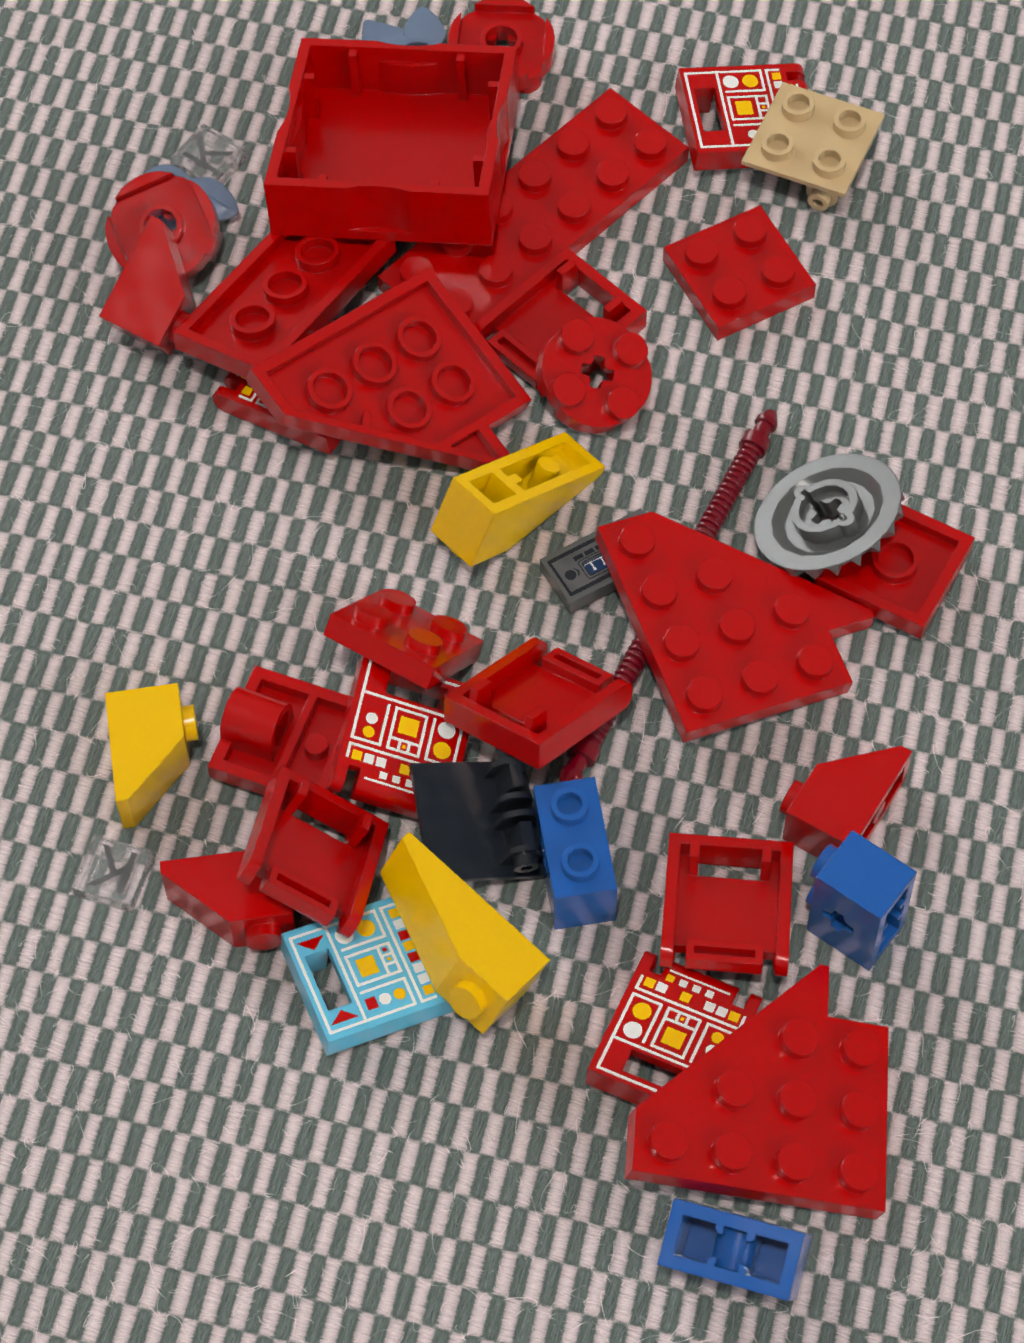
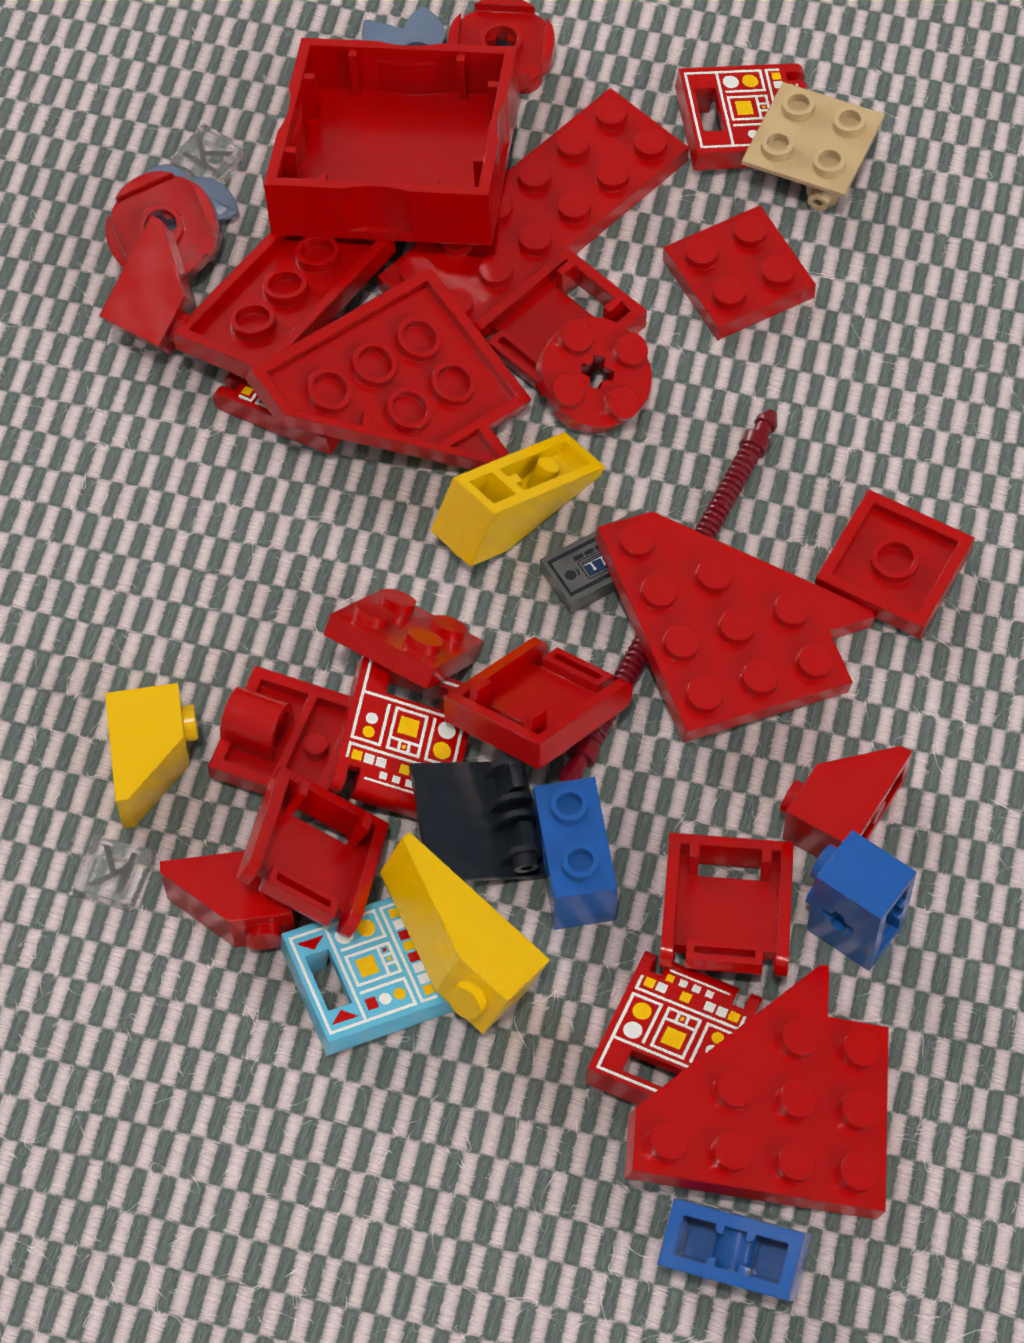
(843, 484): gear -> none

